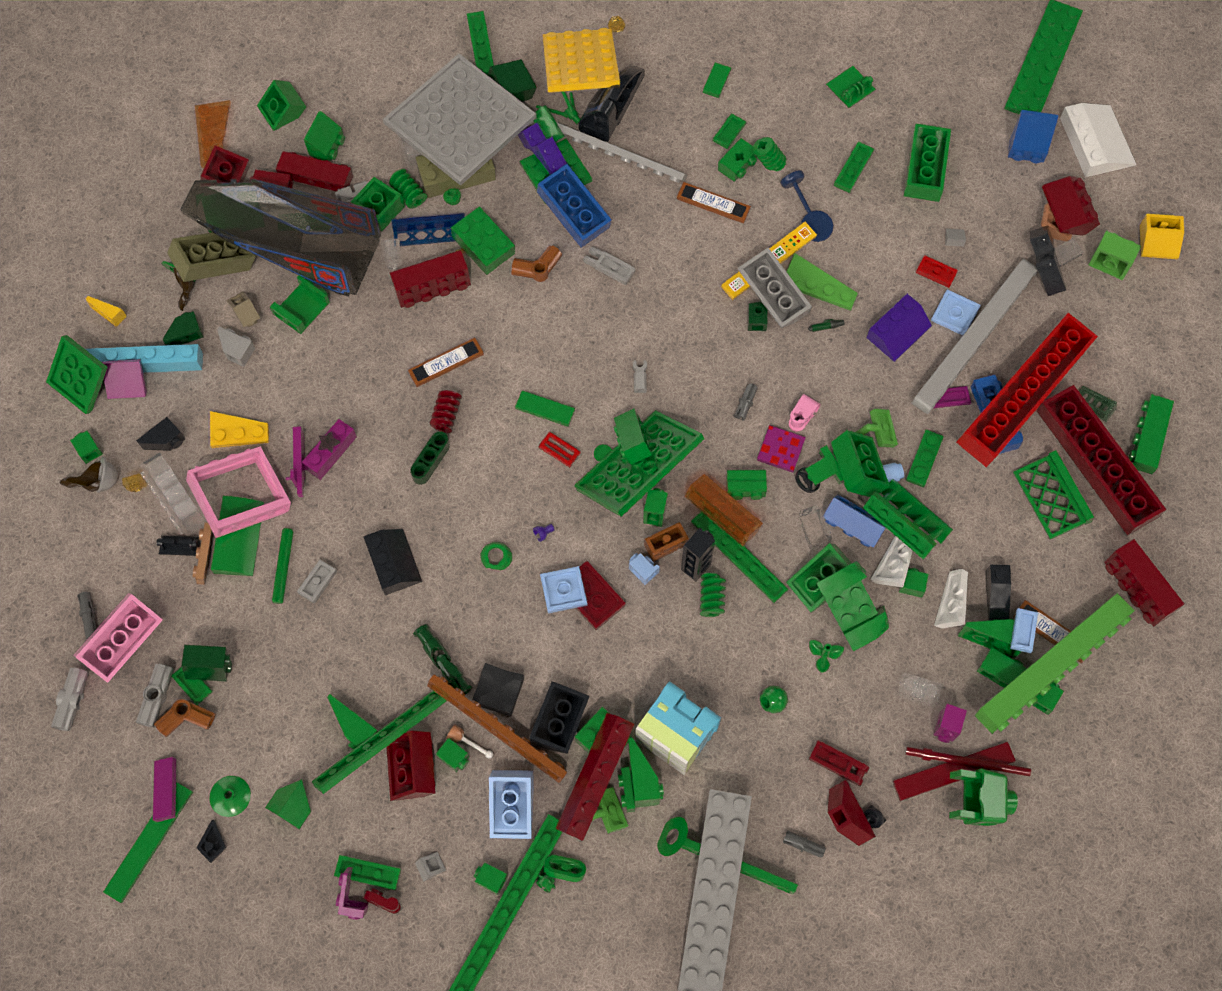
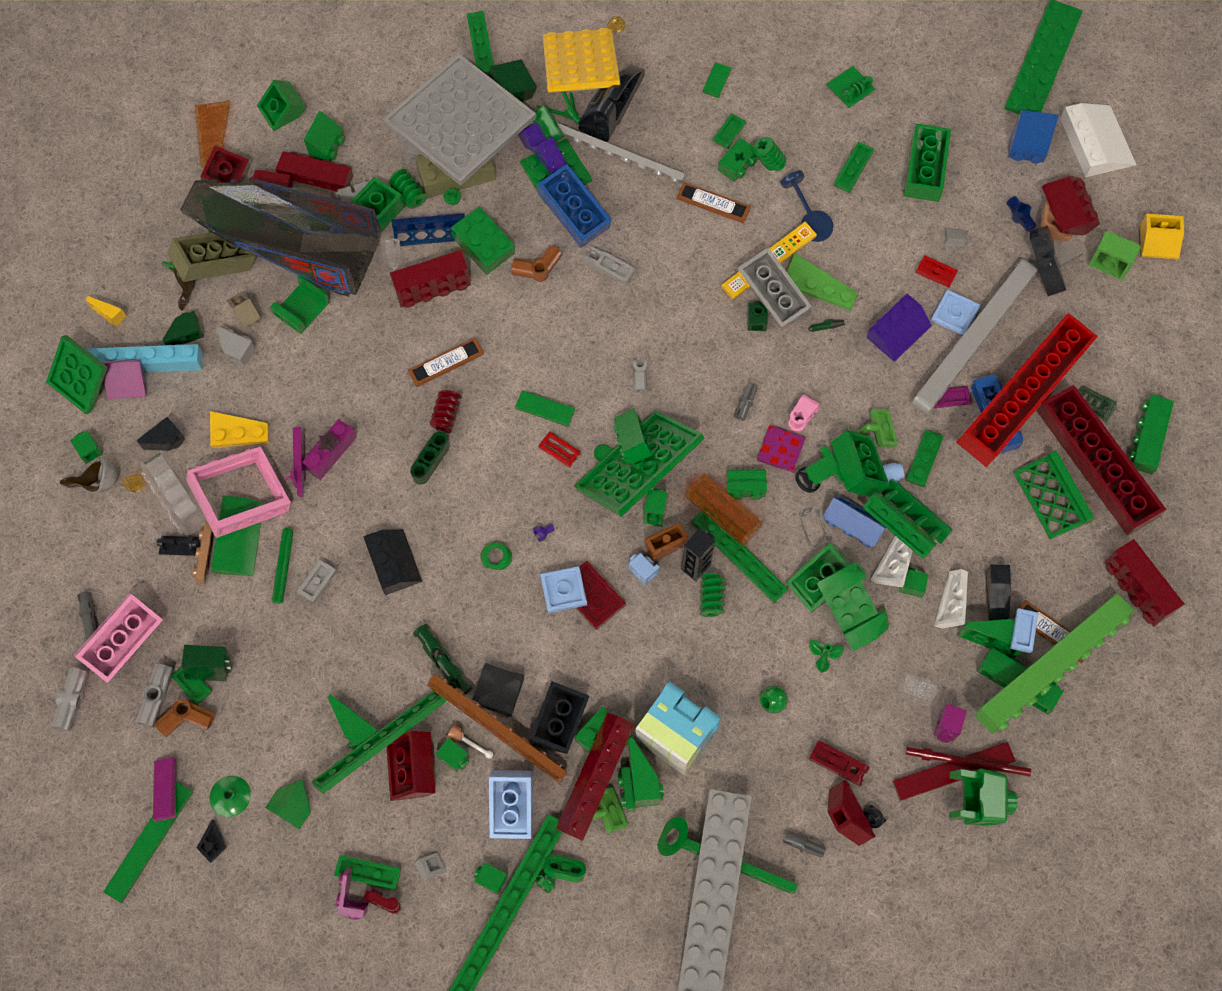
(1021, 213): none -> clear blue axle

